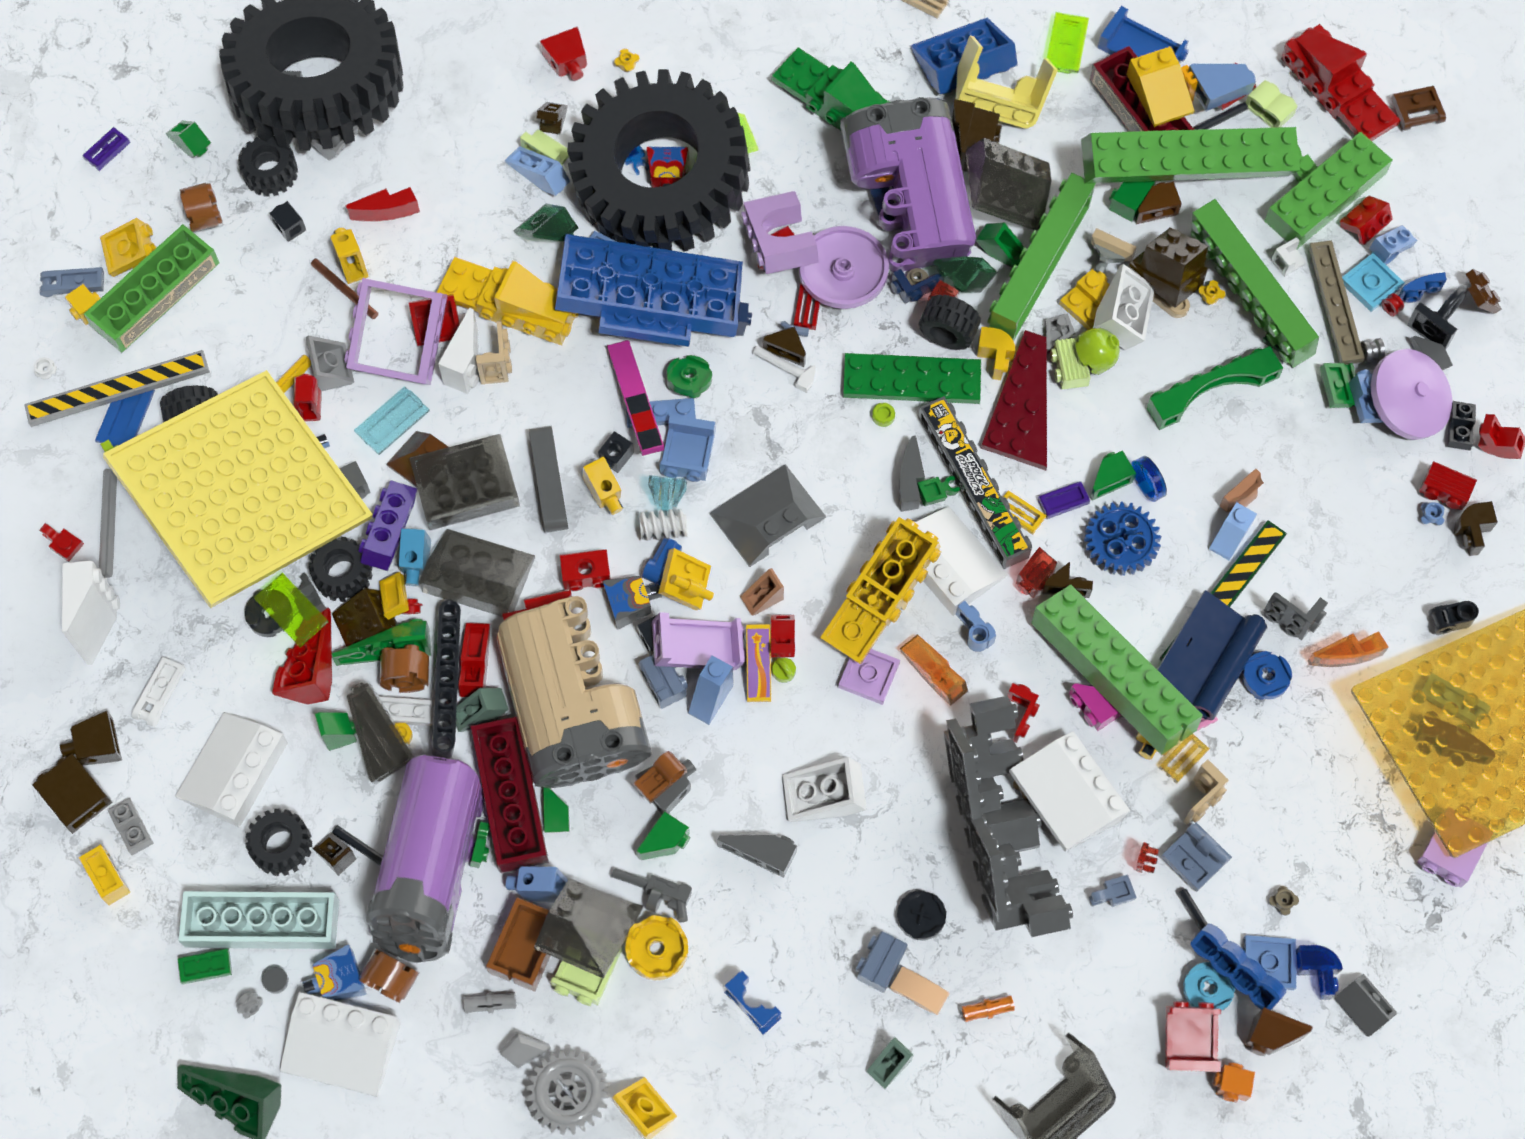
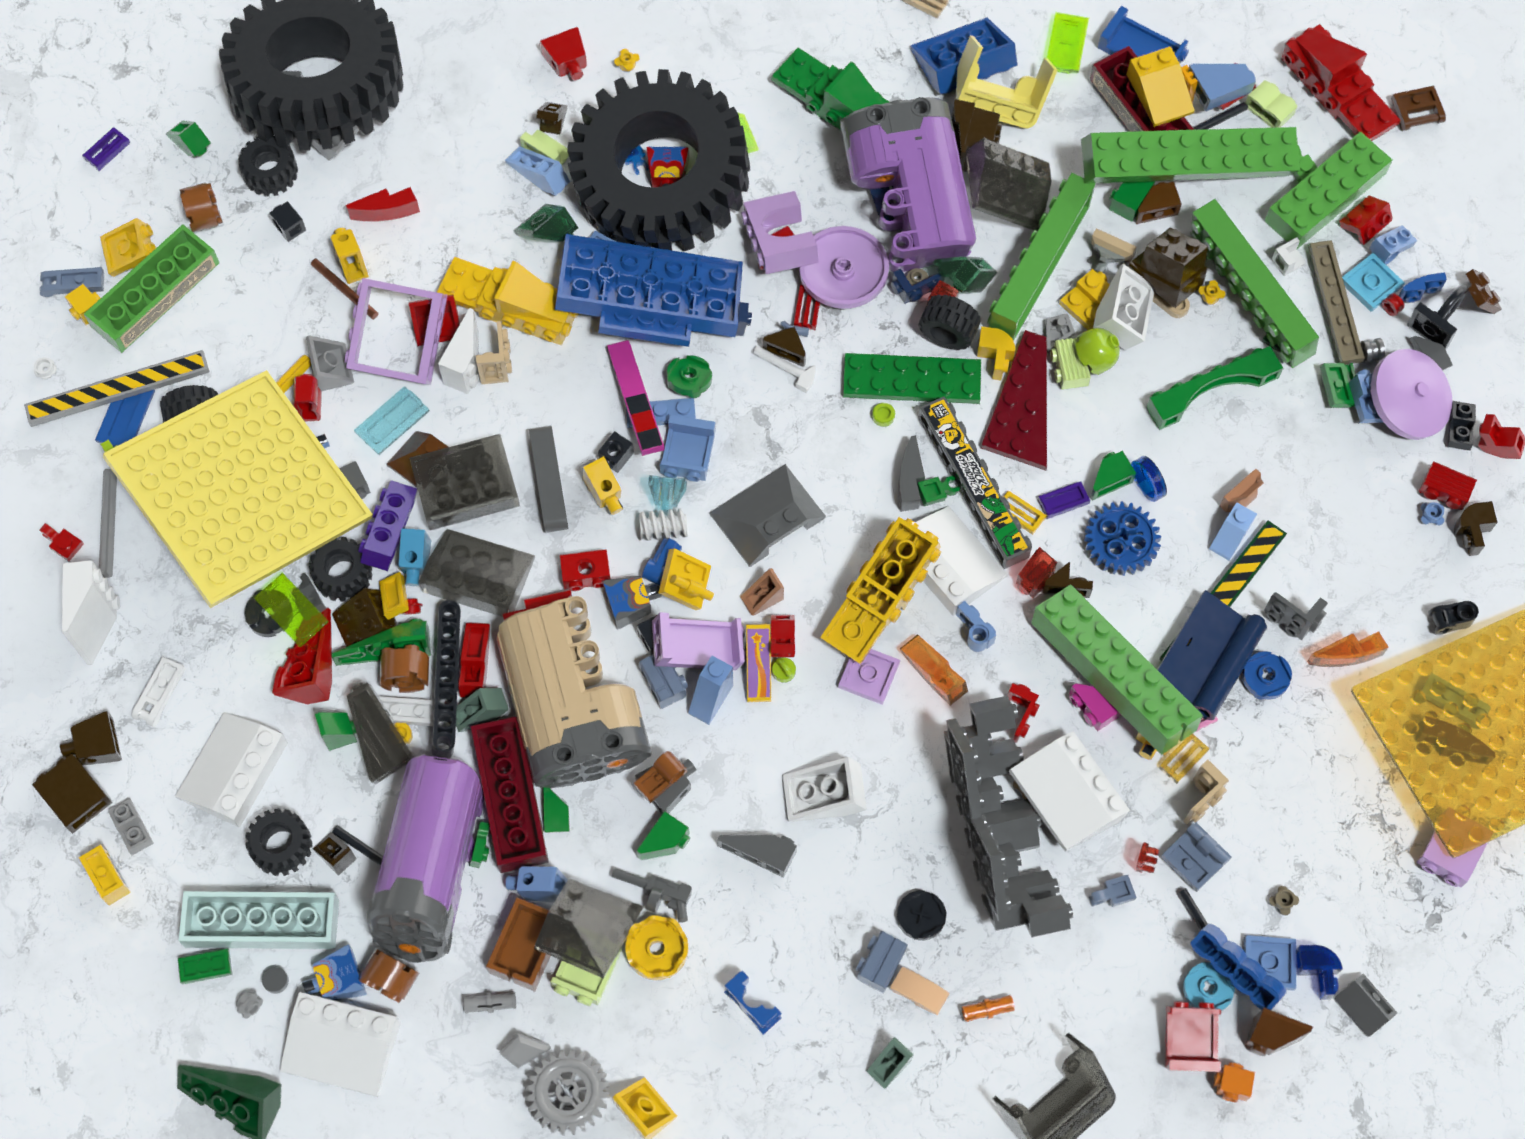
(1000, 243): green slope -> none

